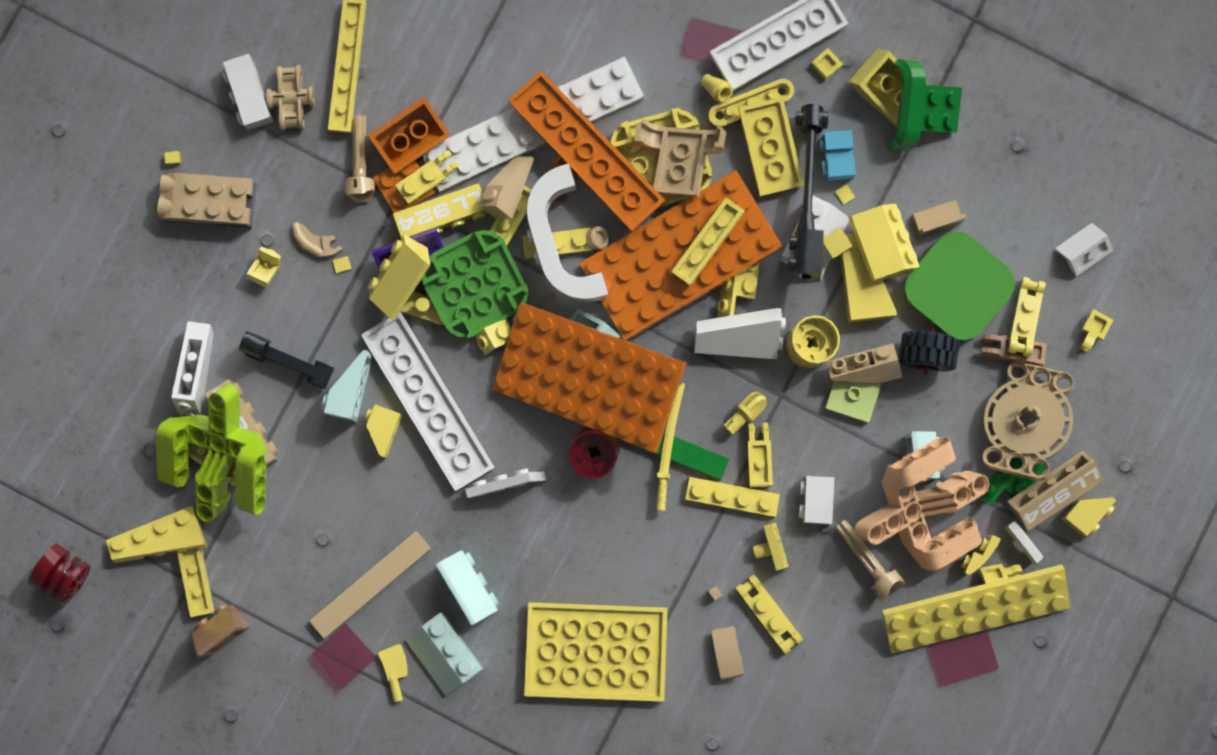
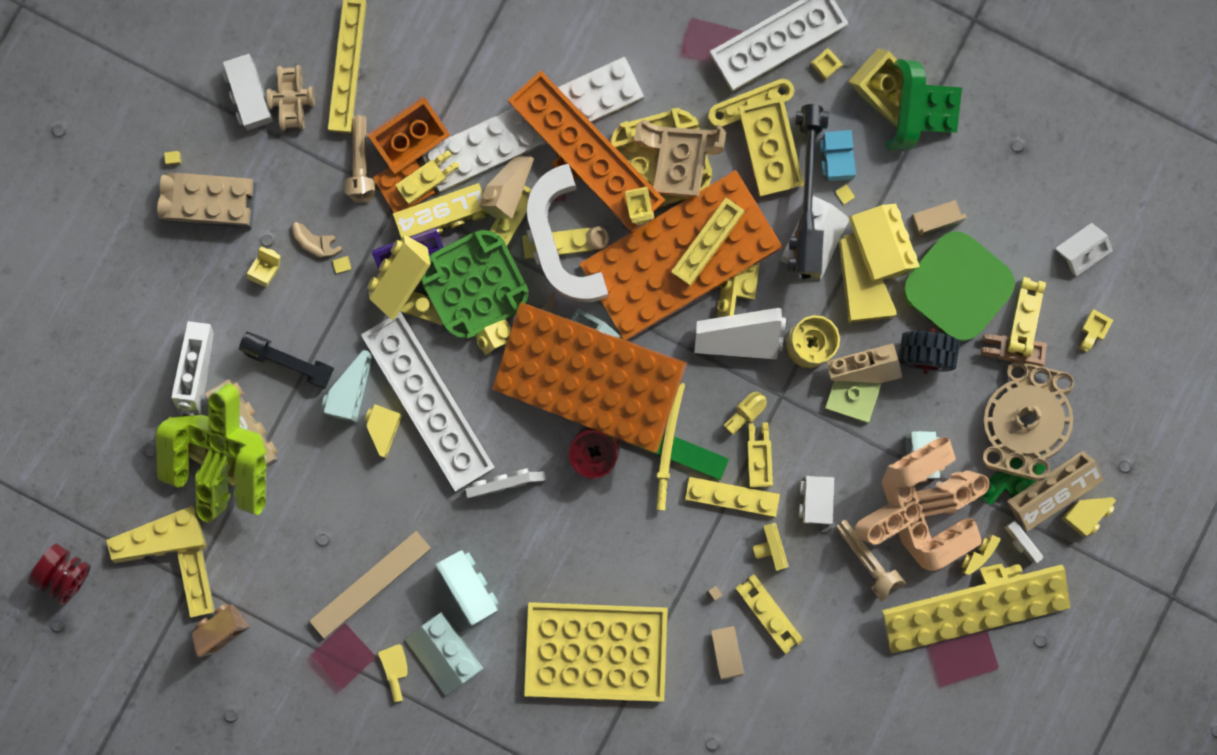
(639, 205): none -> light yellow bracket
(717, 88): light yellow cone -> none
(837, 243): light yellow tile -> none

